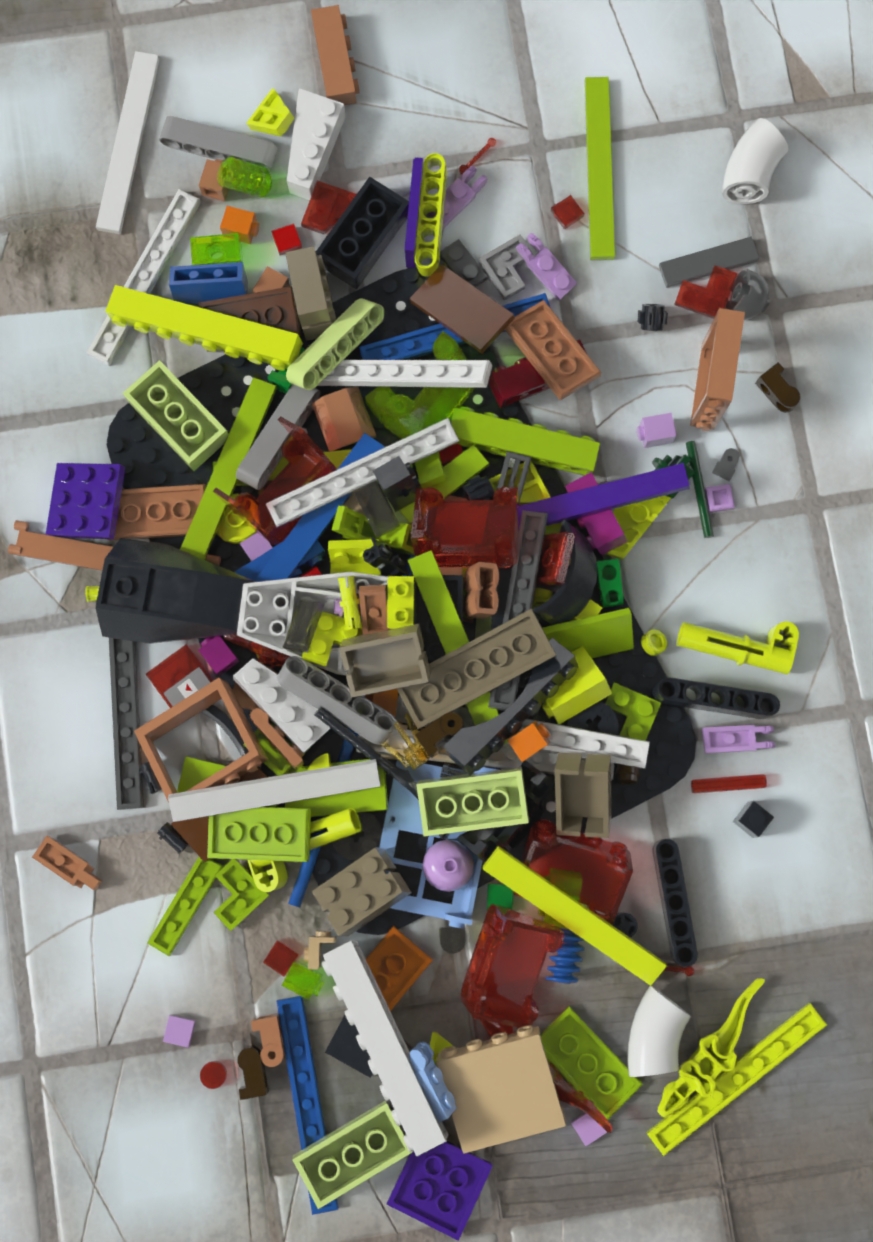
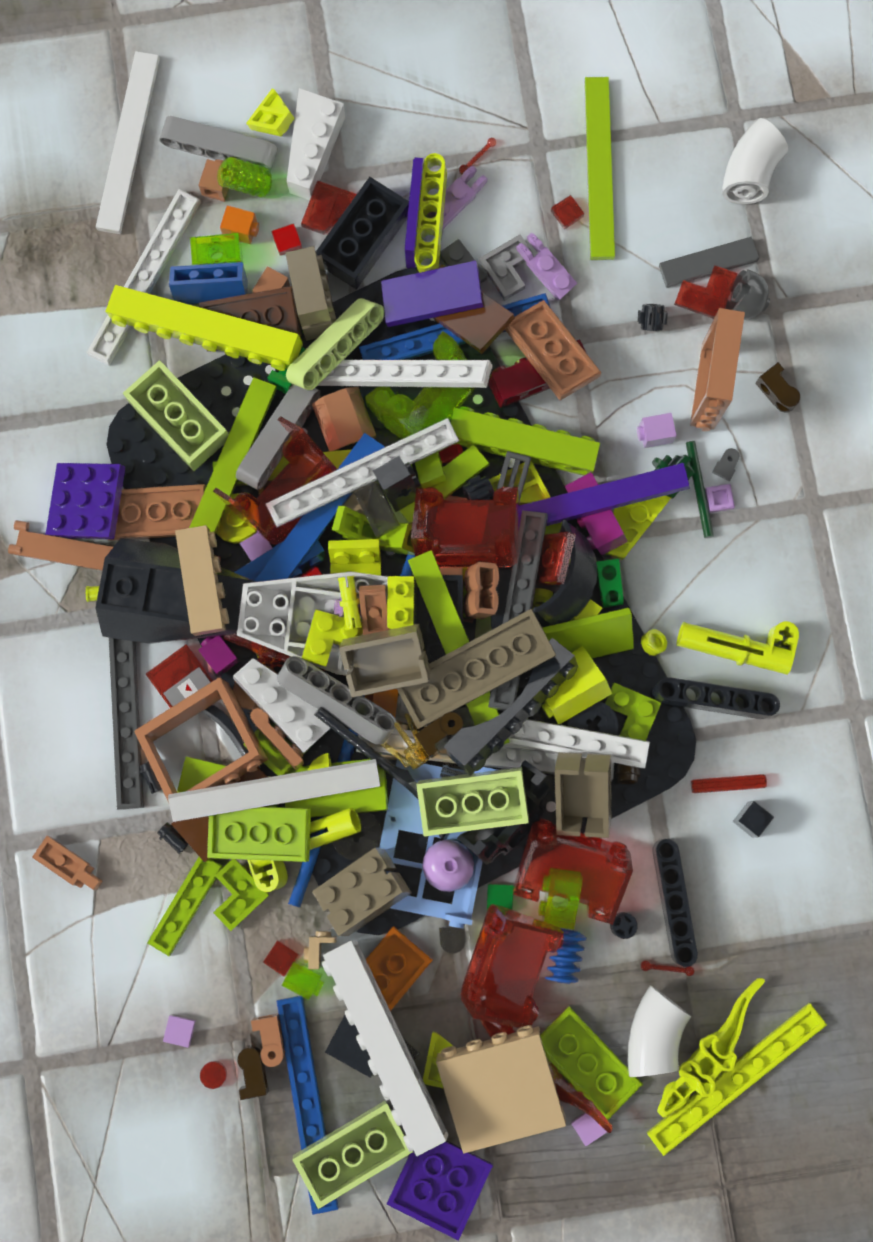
(201, 580): none -> tan brick
(303, 626): clear smoke tile -> none
(333, 54): nougat brick -> none
(385, 559): black hinge -> none
(432, 293): none -> dark purple tile
(432, 1081): light blue hinge -> none
(530, 740): orange brick -> none
(574, 915): neon yellow tile -> none
(735, 738): lavender hinge -> none

